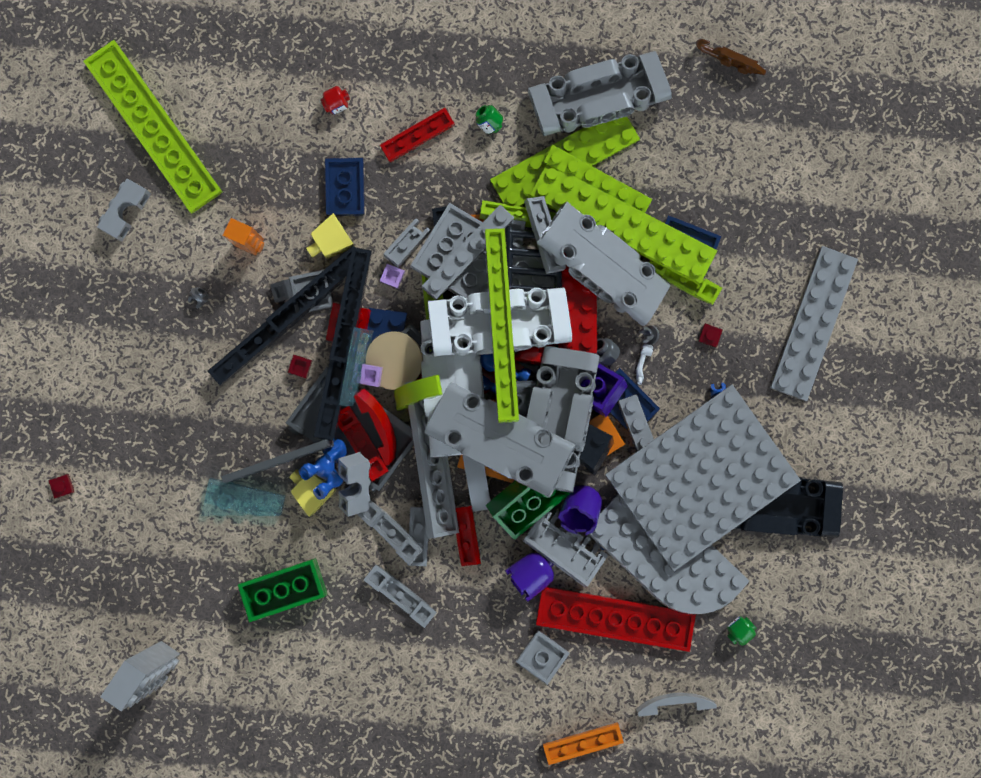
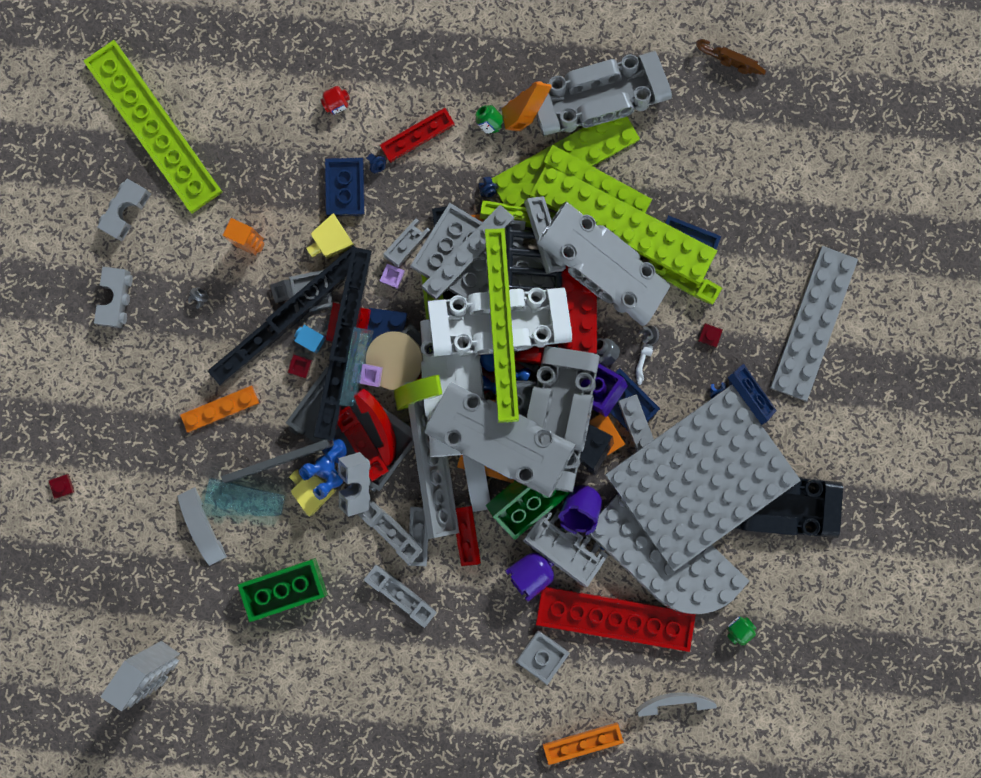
(114, 313): none -> light grey arch
(200, 527): none -> light grey slope
(219, 409): none -> orange plate
(309, 338): none -> dark azure brick
(377, 163): none -> dark blue plate
(487, 188): none -> dark blue plate
(523, 109): none -> orange slope
(752, 394): none -> dark blue plate

